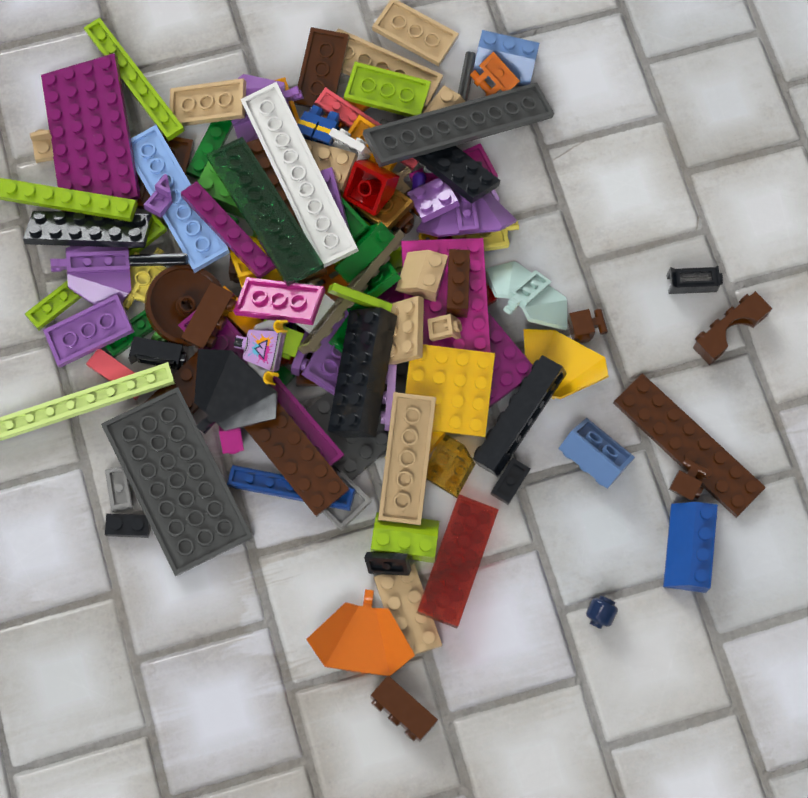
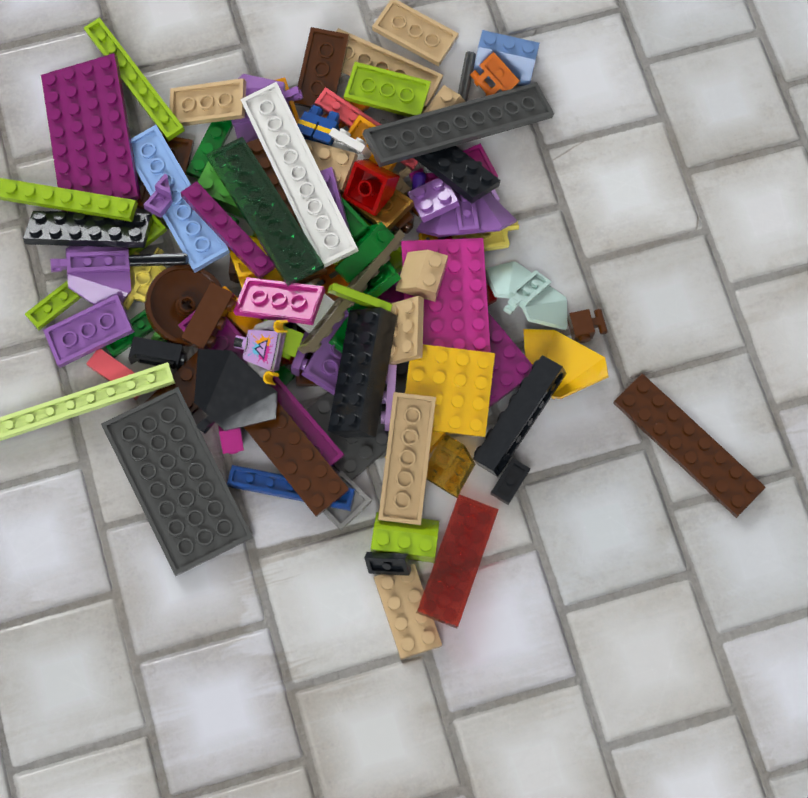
(42, 145): tan bracket -> none
(118, 489): light grey plate -> none
(126, 525): black plate -> none
(361, 640): orange panel -> none
(403, 709): reddish brown brick -> none
(444, 327): tan bracket -> none
(458, 282): reddish brown brick -> none
(596, 453): medium blue slope -> none
(601, 612): dark blue head -> none
(686, 484): reddish brown brick -> none
(690, 546): blue slope -> none
(694, 280): black window -> none
(749, 312): reddish brown arch -> none

